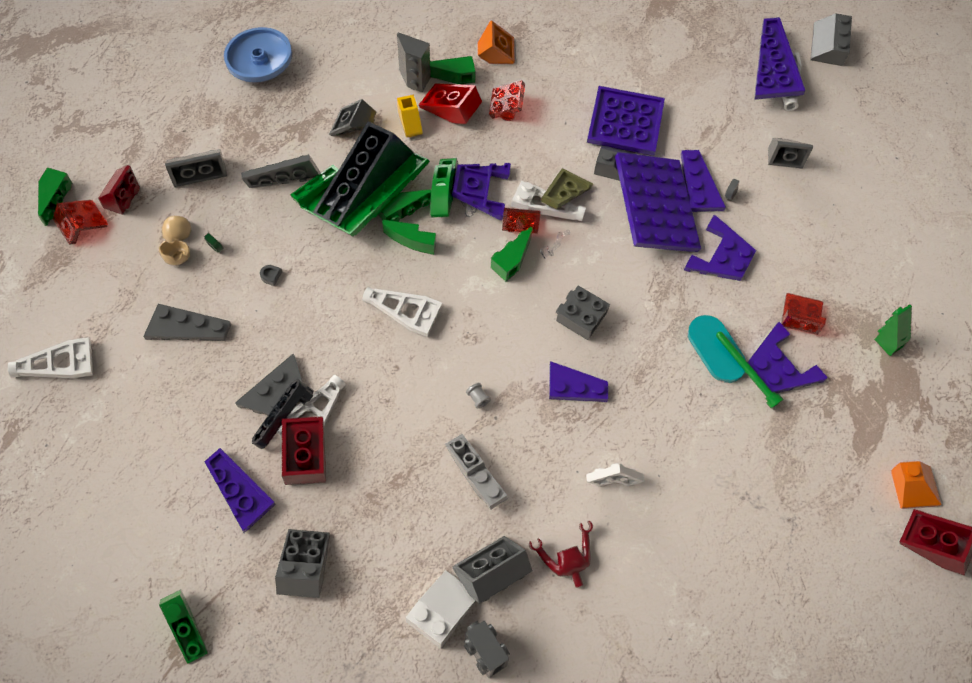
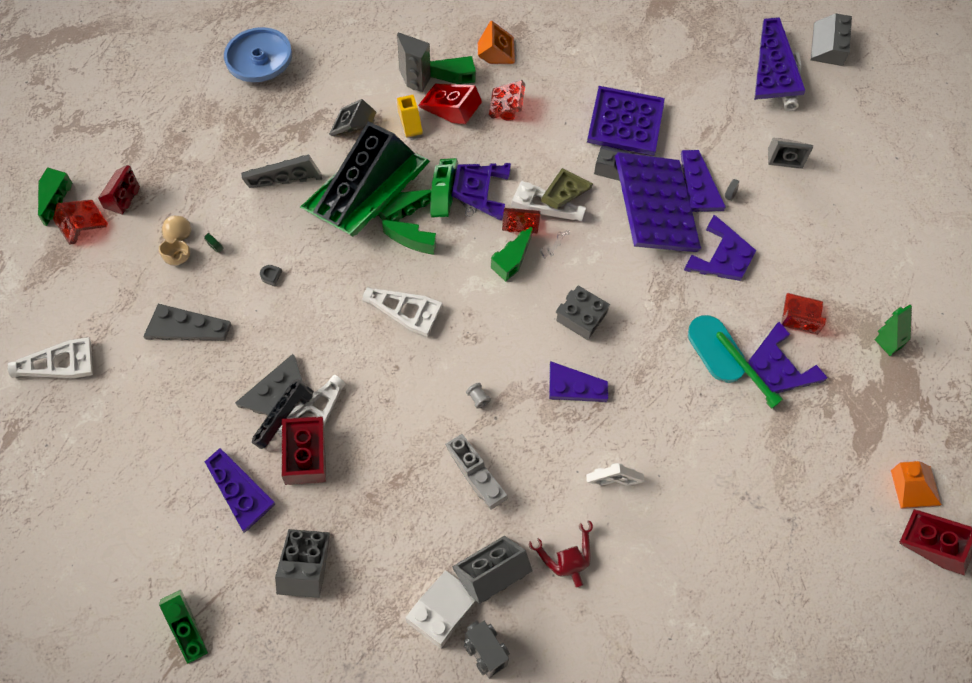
(196, 168): dark grey slope -> none
(314, 186): green tile -> none

